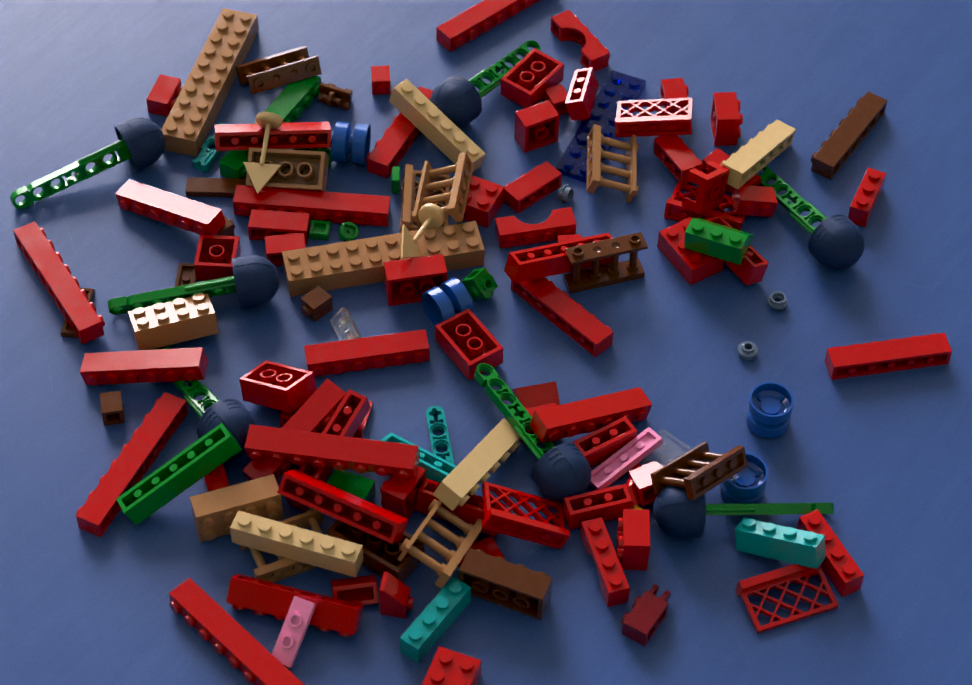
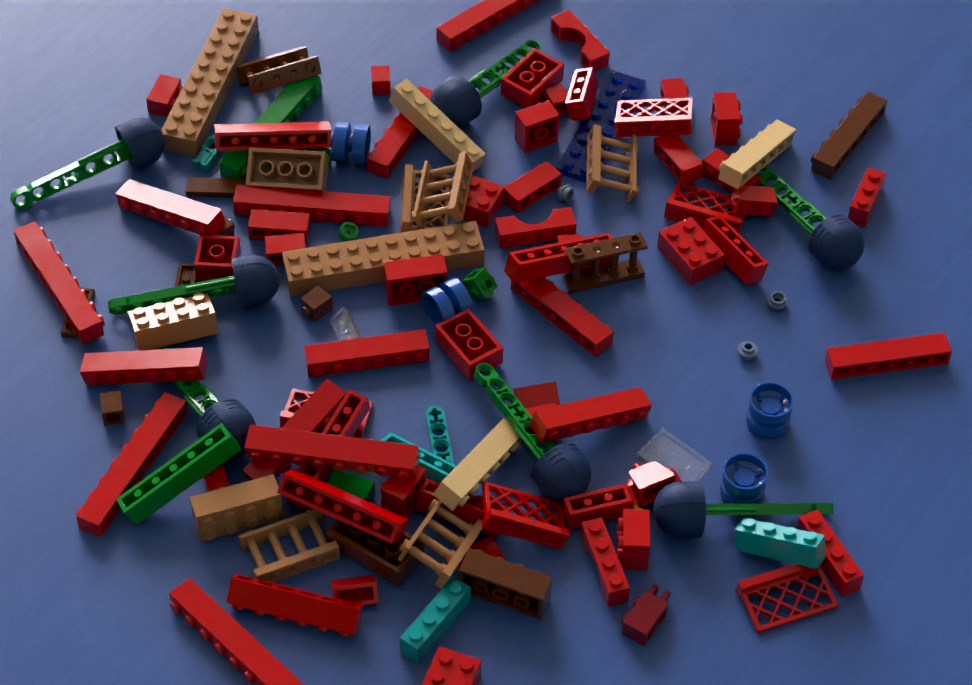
(260, 172): tan piece -> none
(277, 386): red brick -> none
(293, 631): bright pink plate -> none
(296, 543): tan brick -> none
(319, 230): green tile -> none
(335, 96): reddish brown hips -> none
(394, 597): red slope -> none
(395, 180): green tile -> none
(430, 216): tan piece -> none
(606, 441): red brick -> none
(625, 459): bright pink plate -> none
(684, 470): reddish brown fence -> none
(711, 187): red panel -> none
(717, 240): green slope -> none

